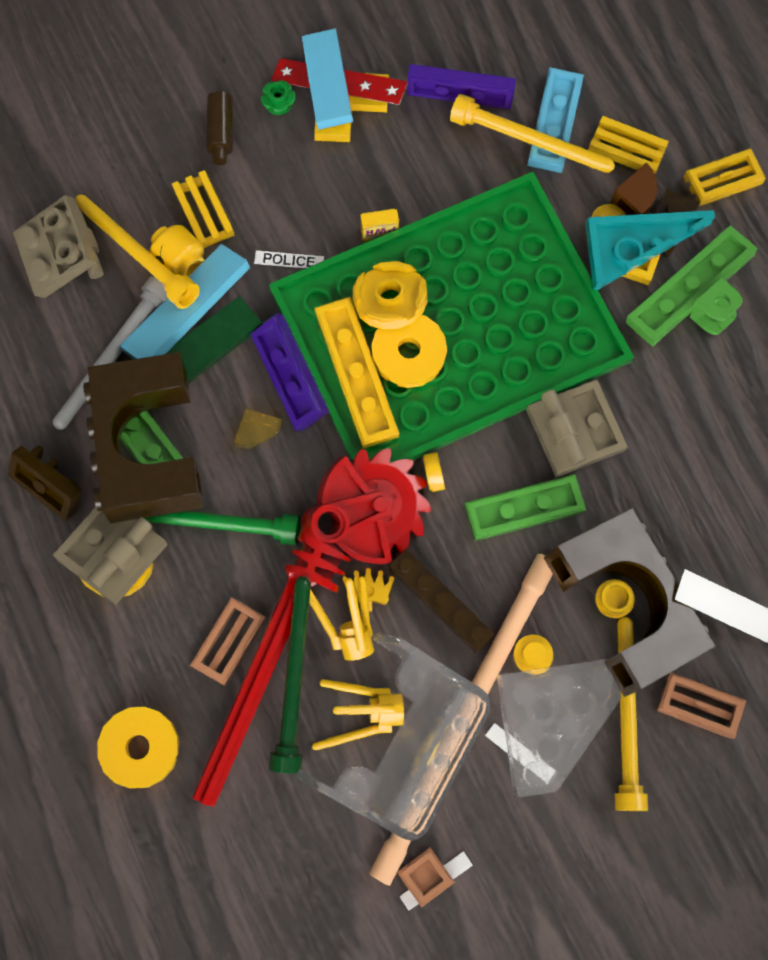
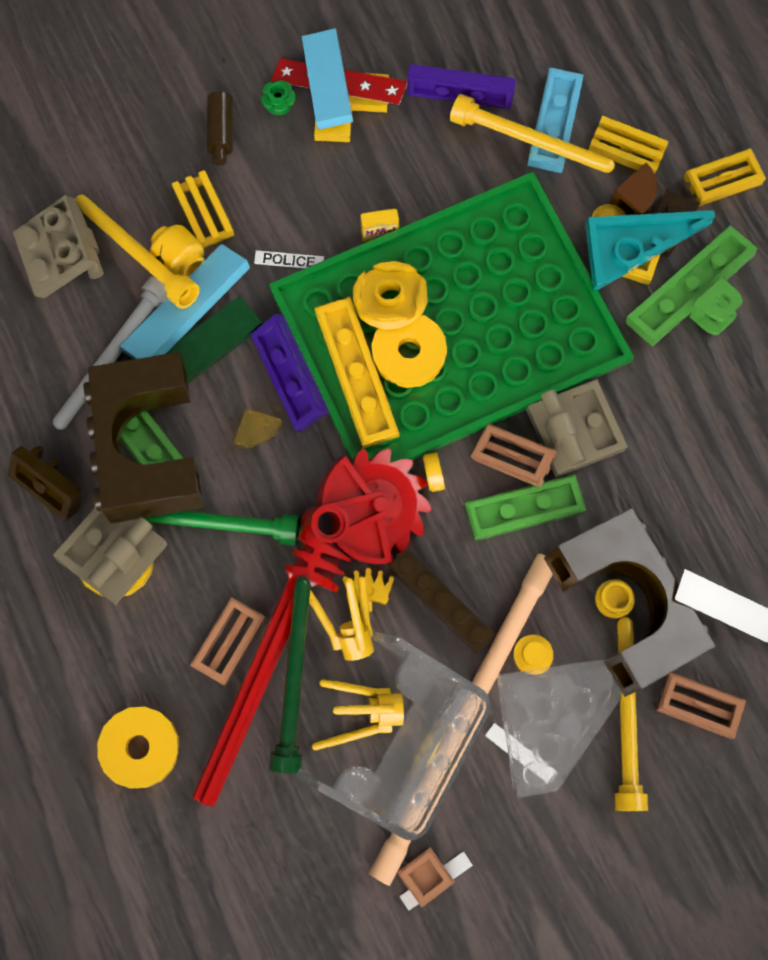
(541, 467): none -> nougat tile

